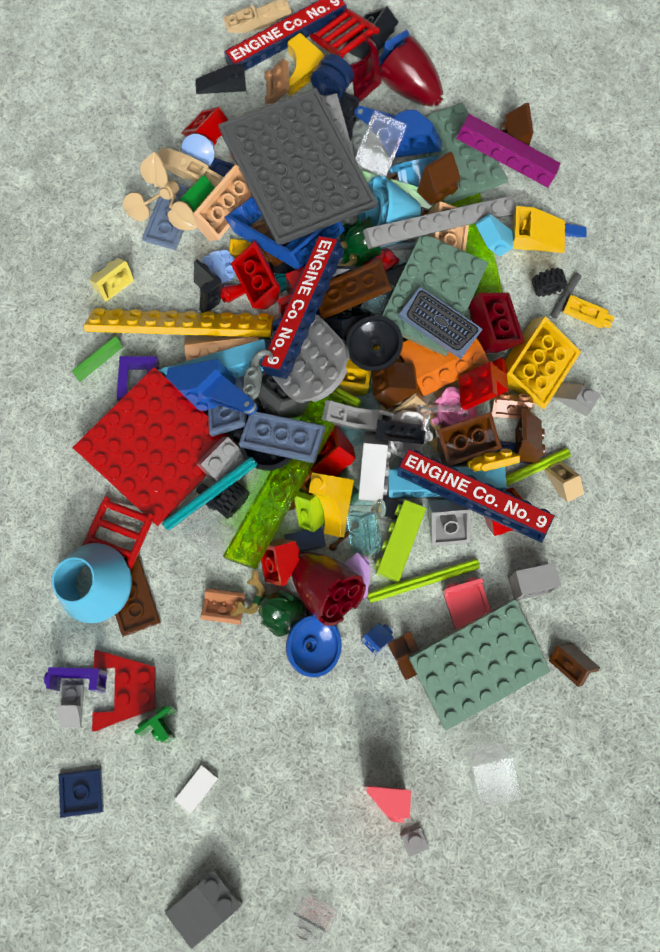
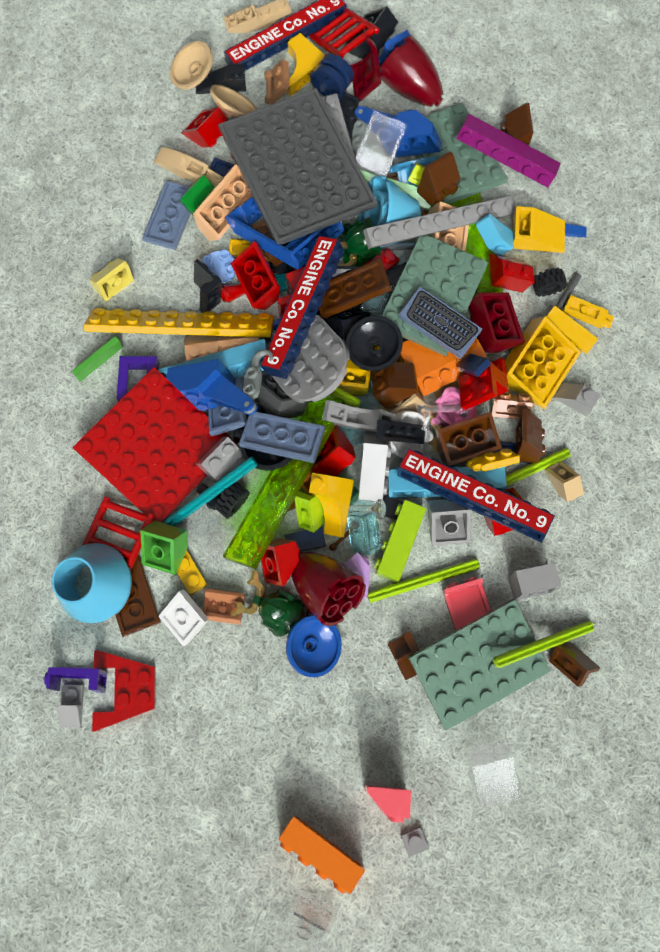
(80, 793): dark blue tile -> none
(154, 172): tan plant -> none
(160, 729): green bracket -> none
(163, 546): none -> bright green slope
(183, 617): none -> white plate
(190, 575): none -> yellow hinge
(191, 65): none -> tan dish
(196, 789): white tile -> none
(198, 148): light blue dish -> none
(204, 908): dark grey slope -> none
(231, 102): none -> tan dish
(322, 854): none -> orange brick
(377, 638): blue slope -> none
(416, 174): none -> neon yellow plate
(474, 365): none -> dark blue tile
(510, 273): none -> red slope
(543, 644): none -> lime axle
(572, 330): none -> yellow tile

